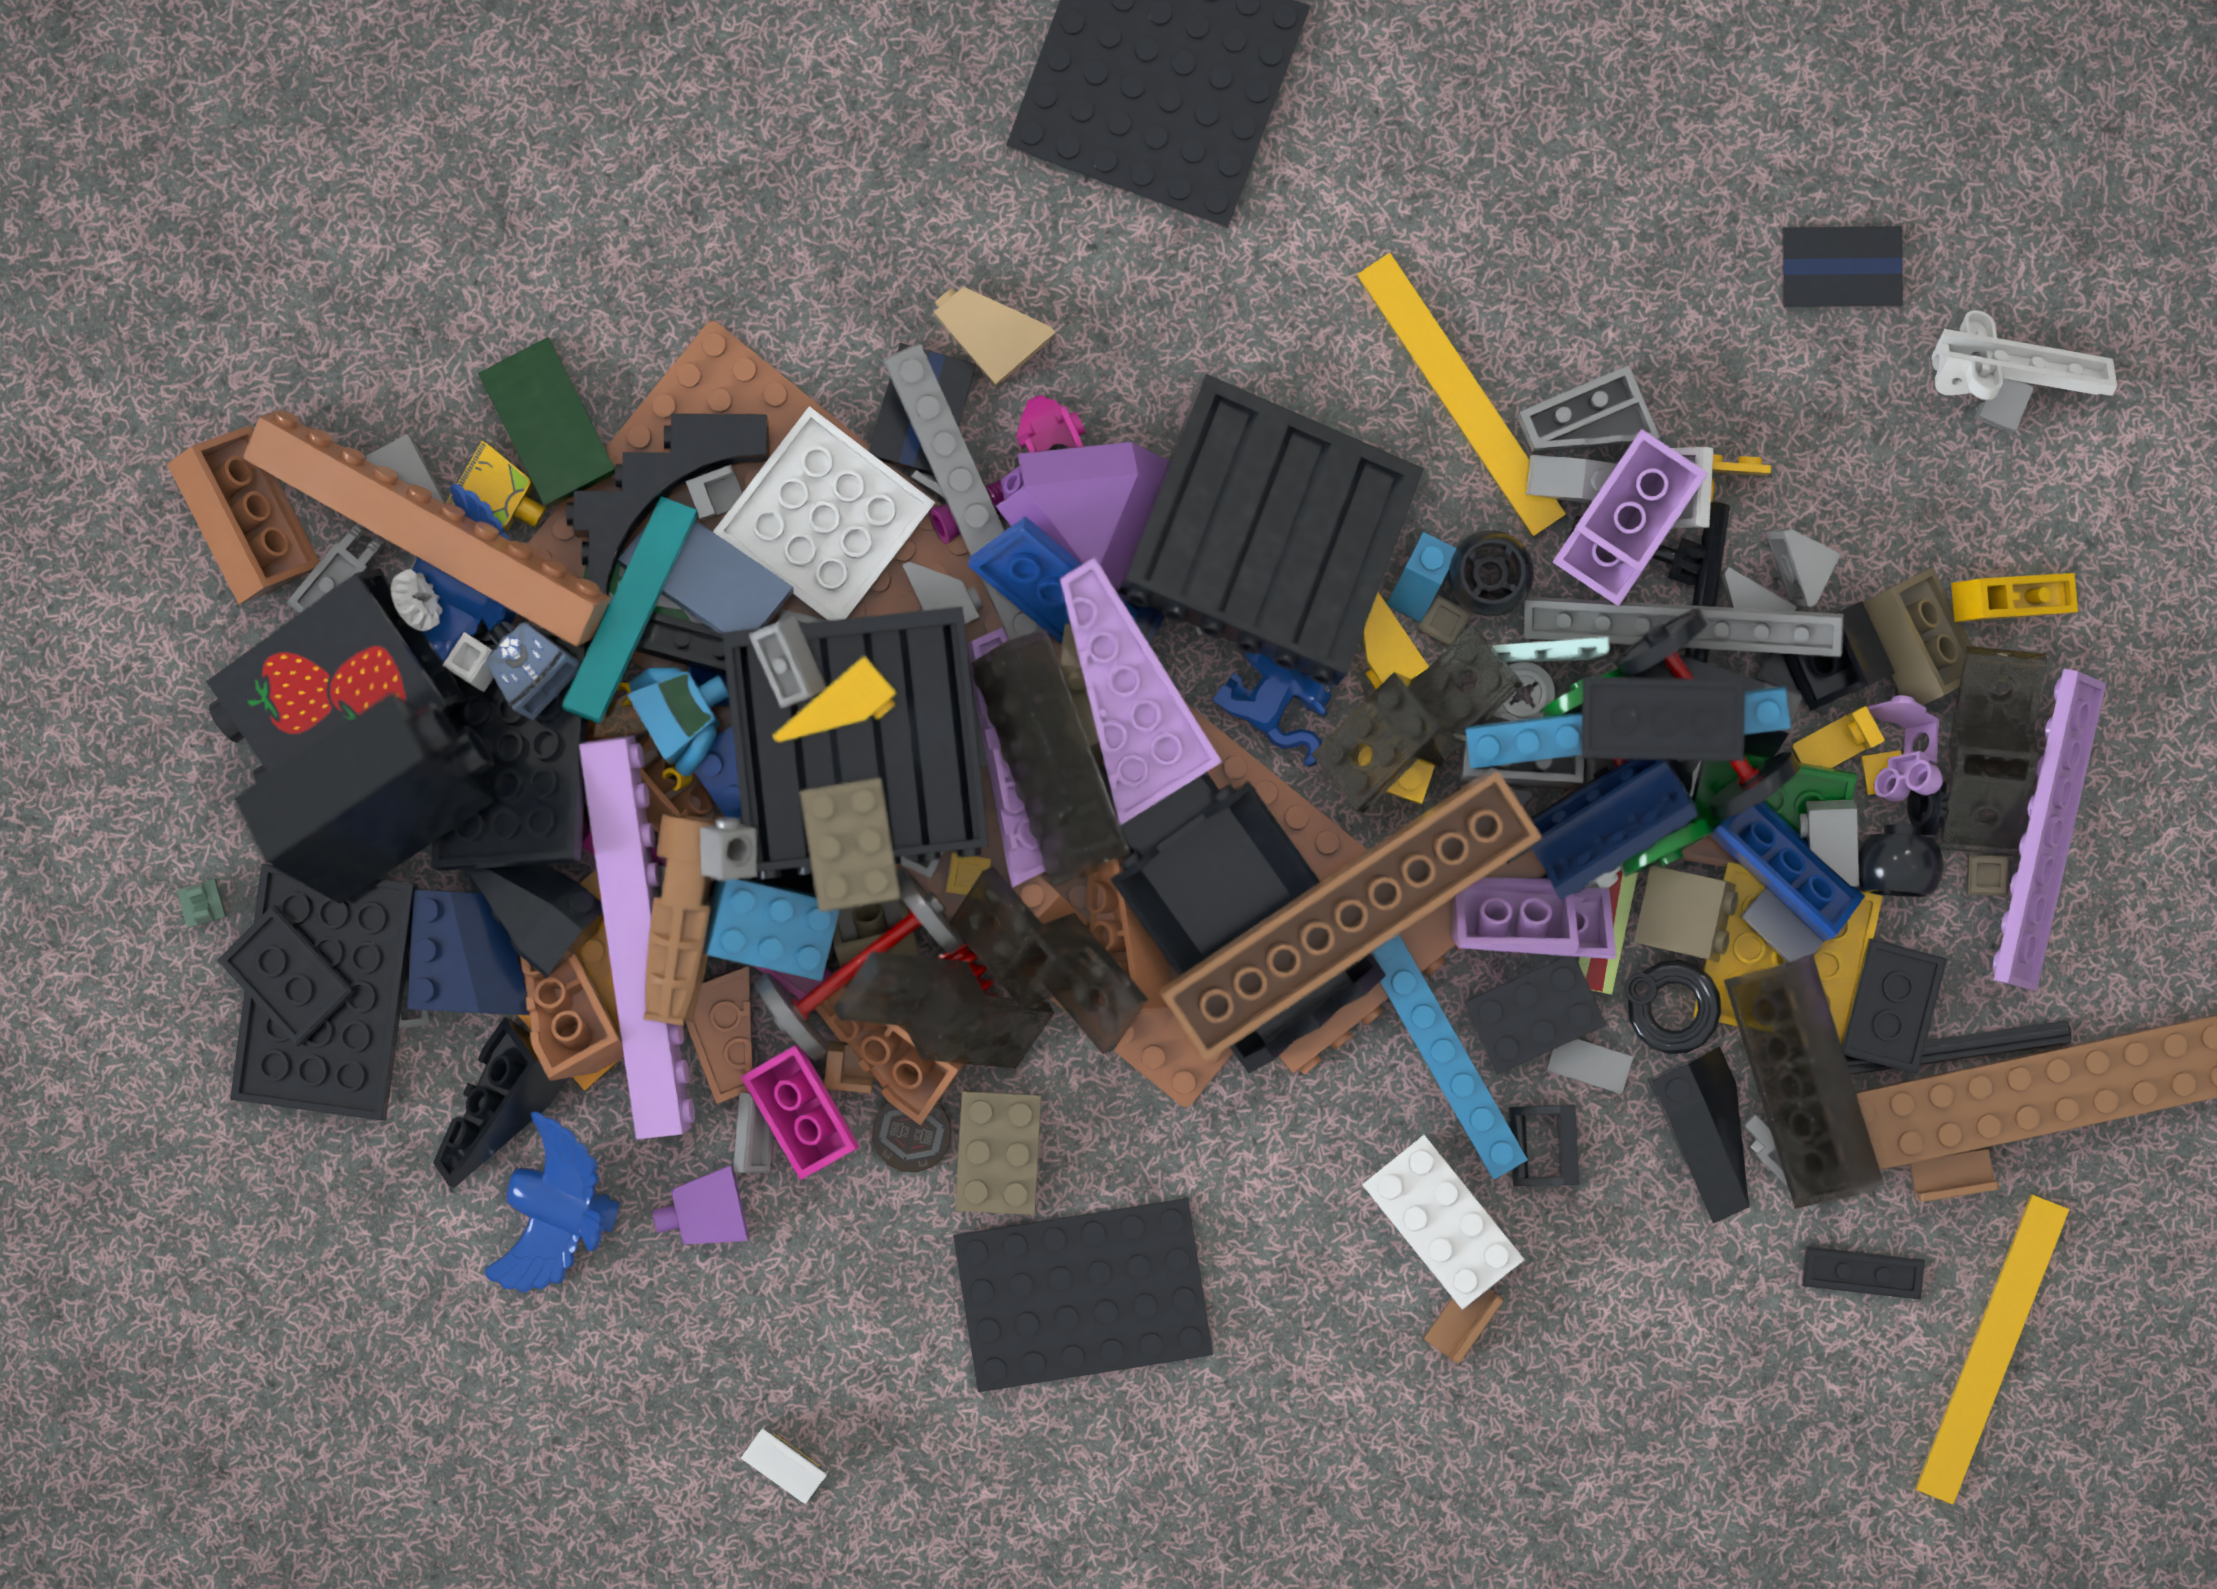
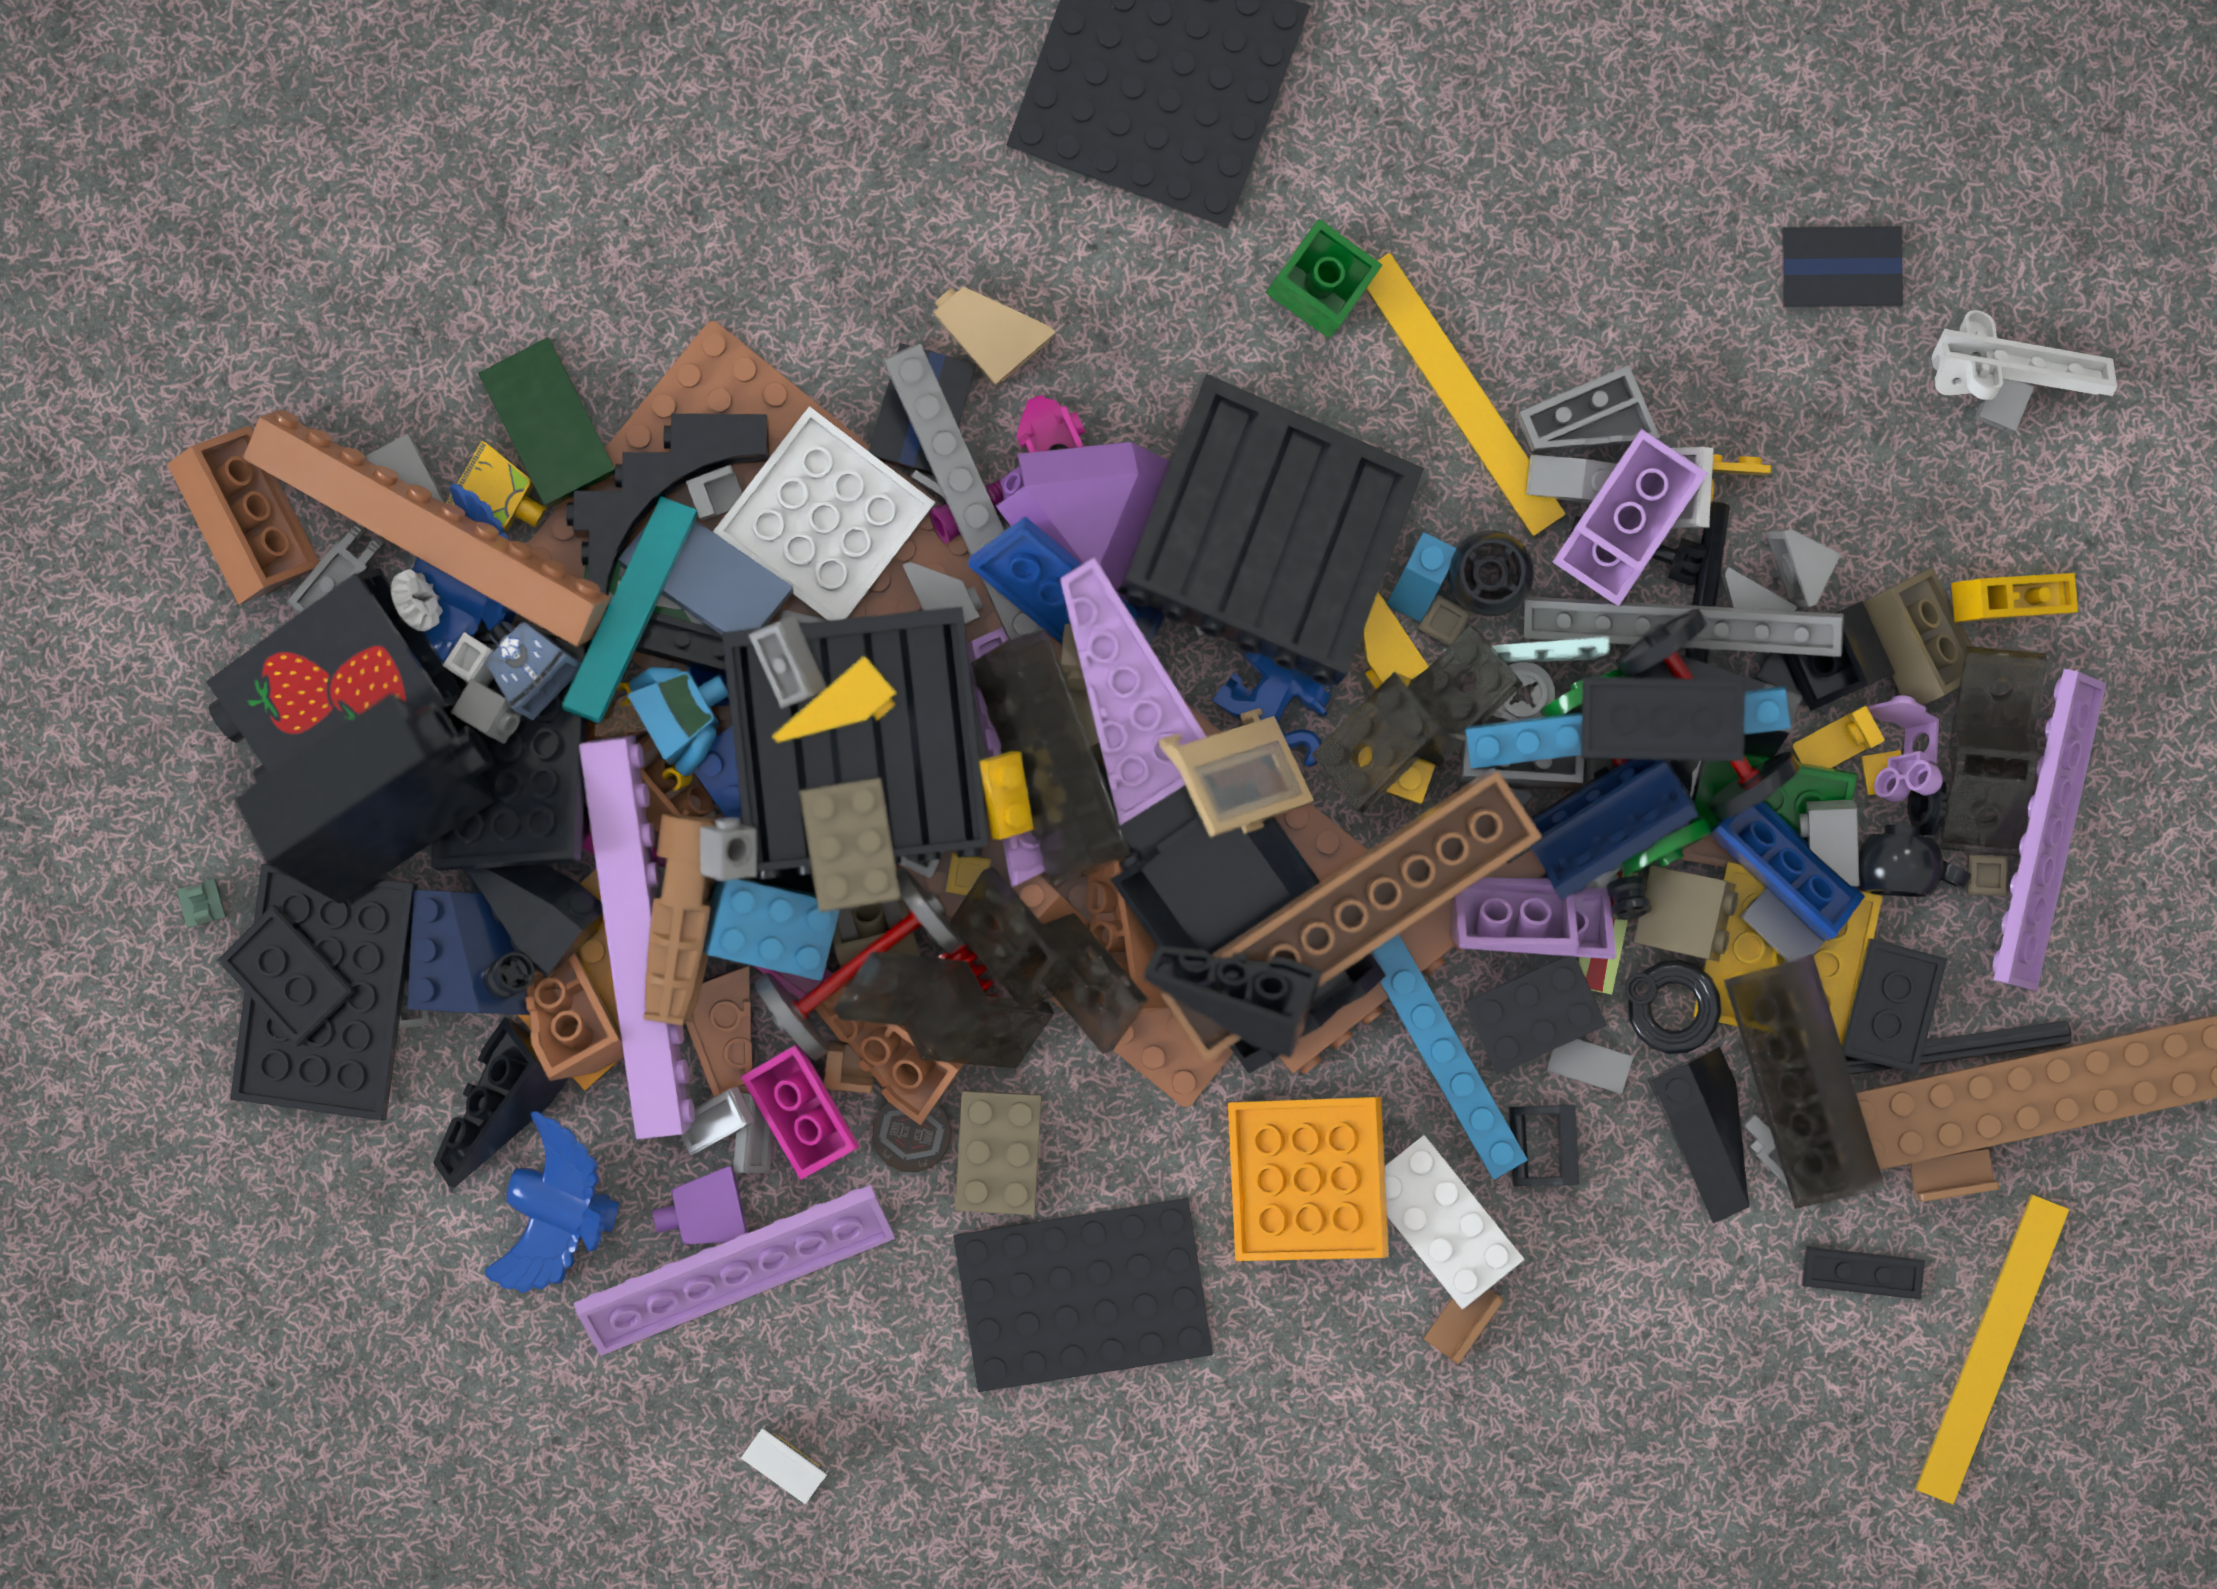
(487, 711): none -> light grey brick
(517, 972): none -> black wheel
(717, 1120): none -> light grey tile
(734, 1270): none -> lavender plate
(1006, 795): none -> yellow plate
(1240, 774): none -> piece
(1249, 998): none -> black wedge
(1308, 1179): none -> light orange plate
(1324, 278): none -> green slope
(1628, 897): none -> black wheel
(1955, 876): none -> black tile

